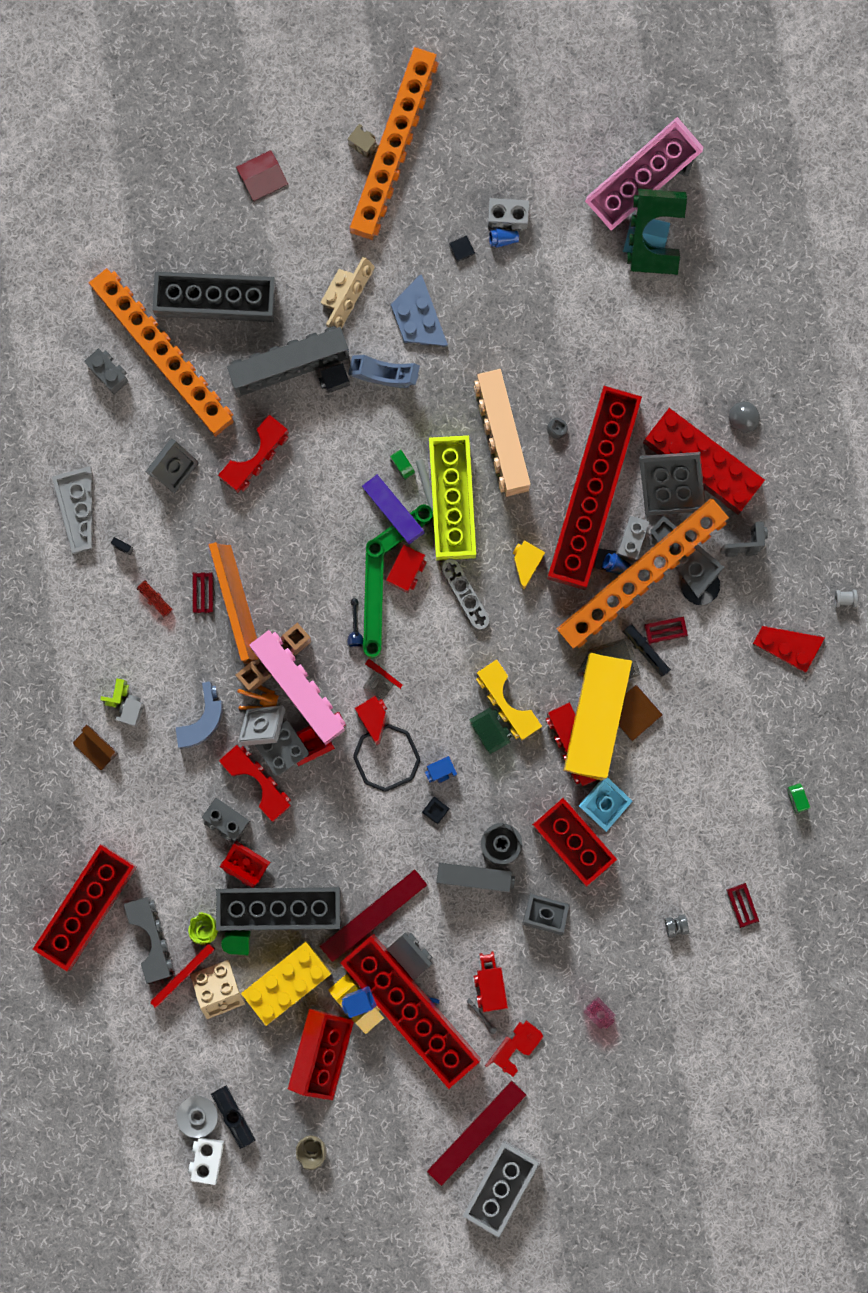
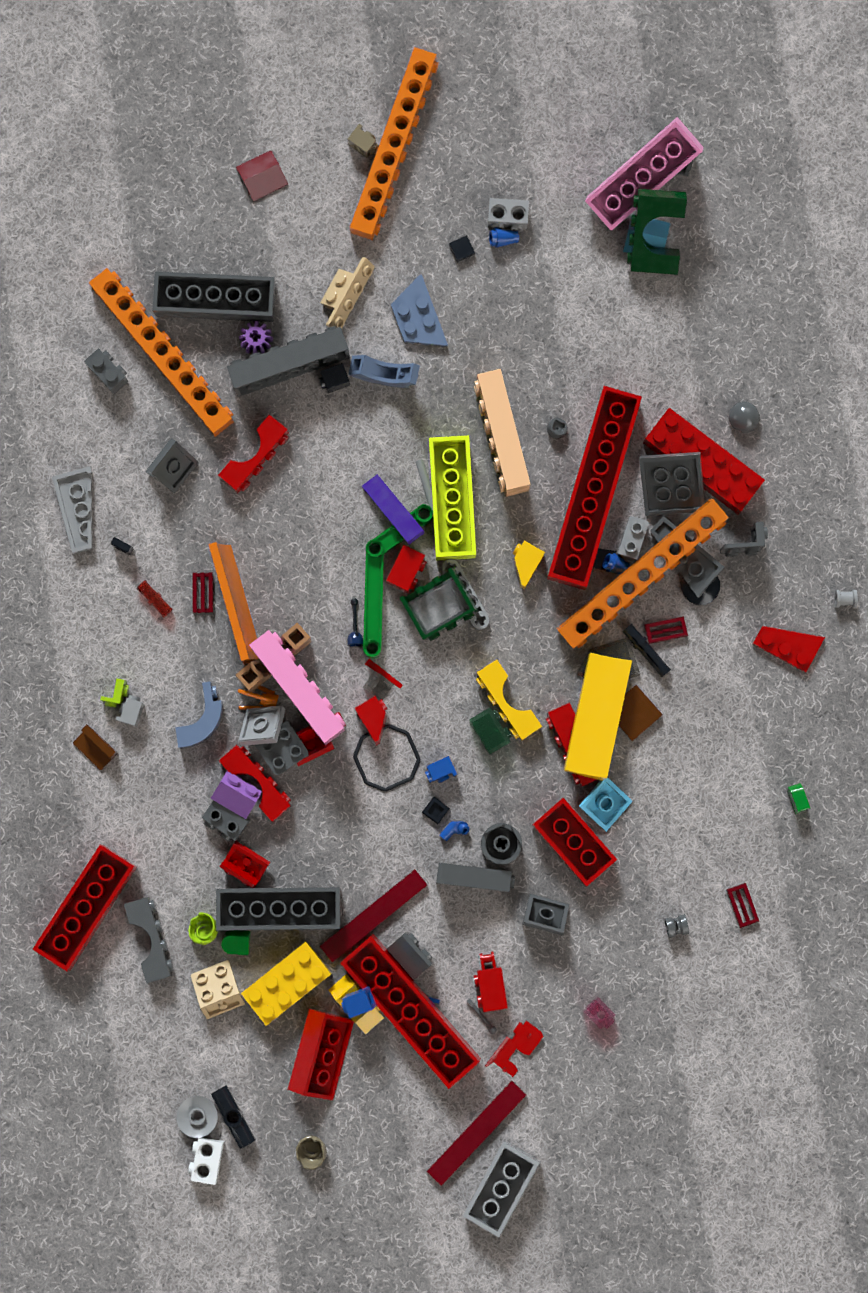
(182, 975): red tile -> none
(236, 794): none -> medium lavender brick
(263, 334): none -> medium lavender gear
(402, 464): green piece -> none
(439, 605): none -> window
(455, 827): none -> blue arm

